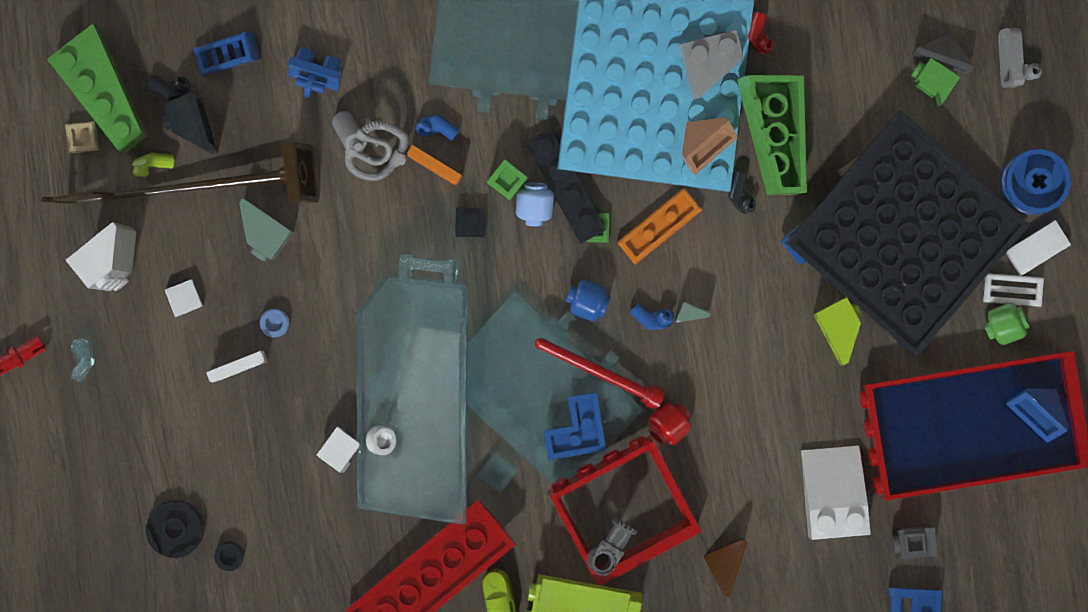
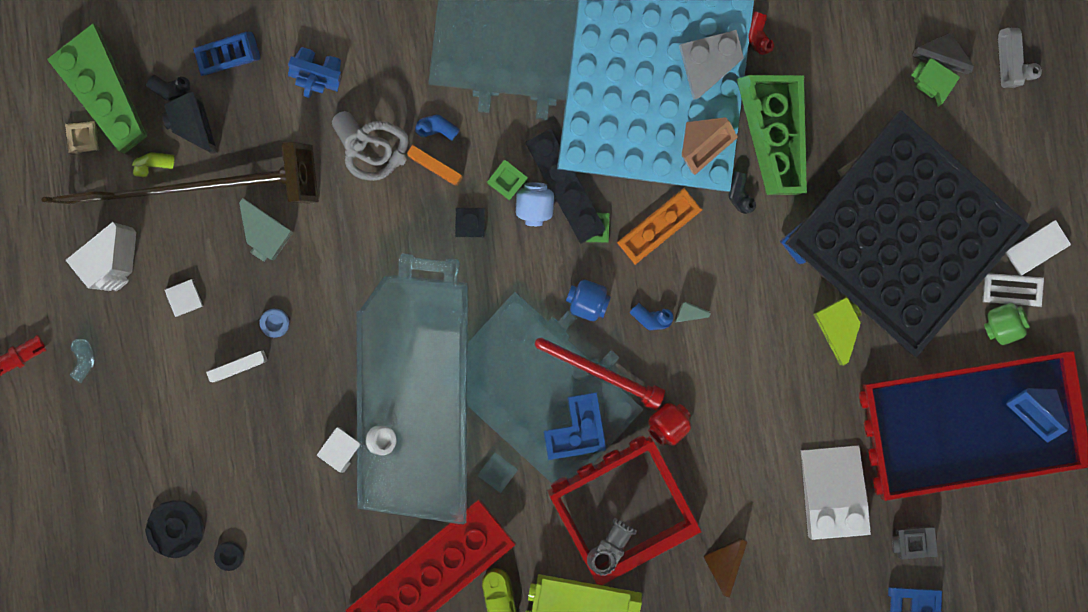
(1052, 180): blue wheel -> none

